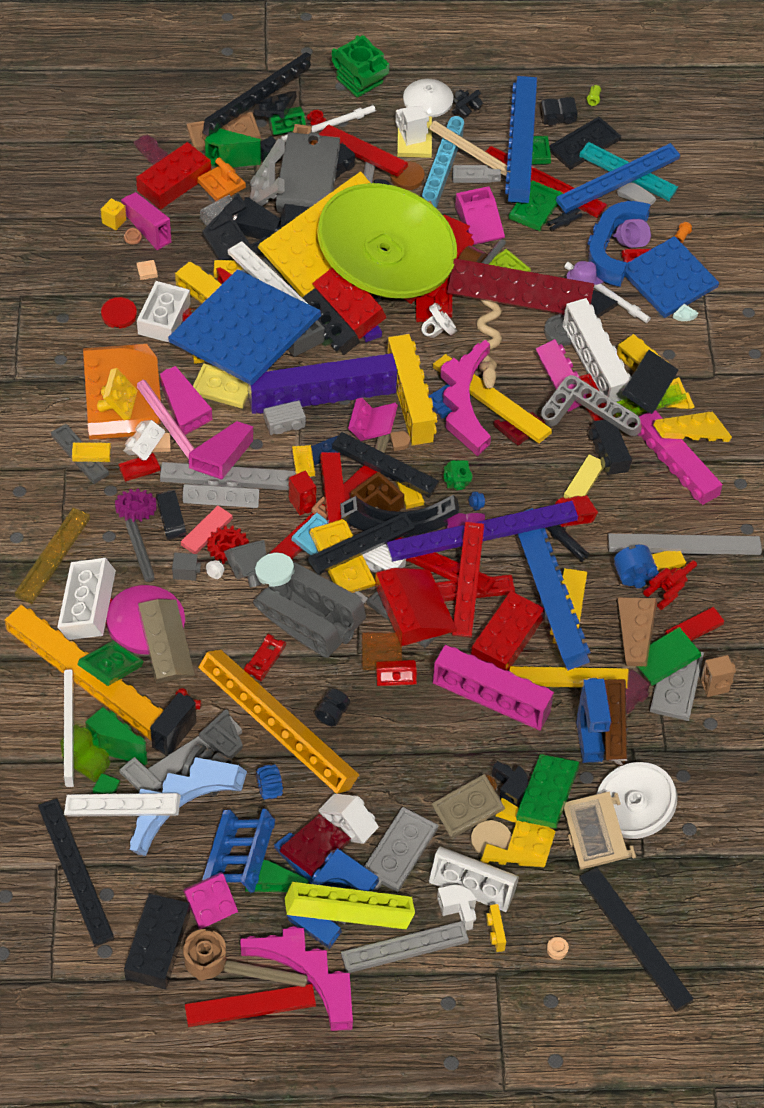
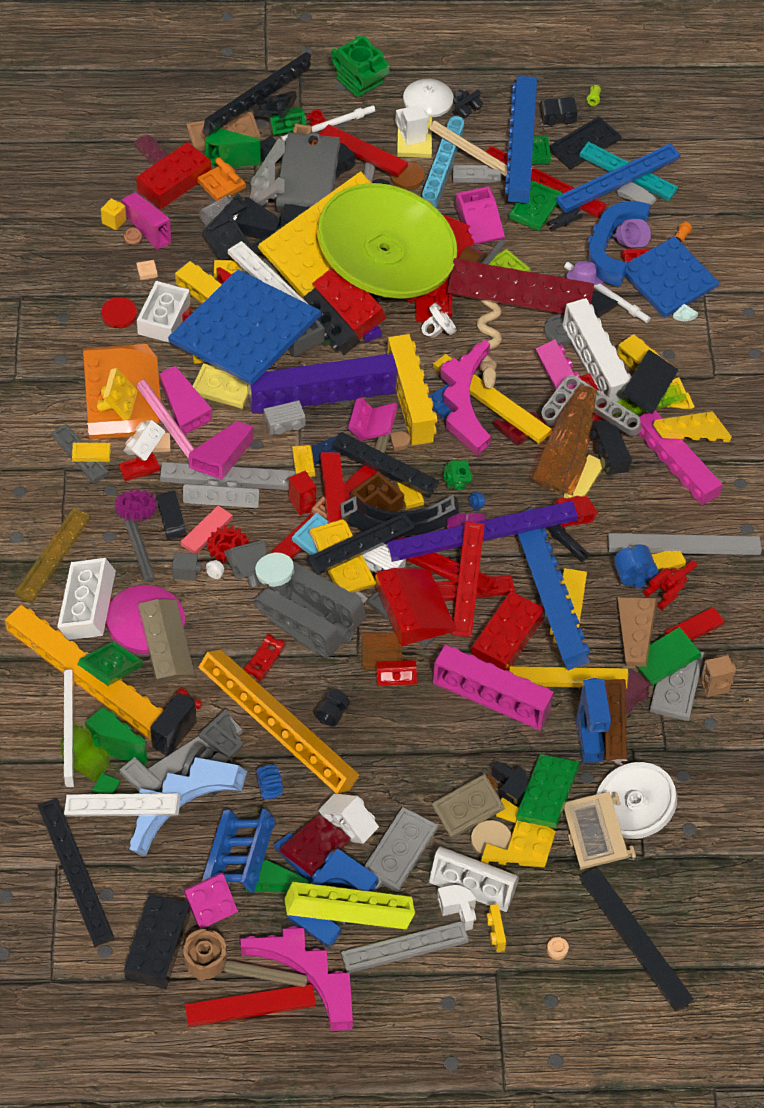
(567, 446): none -> clear orange wedge

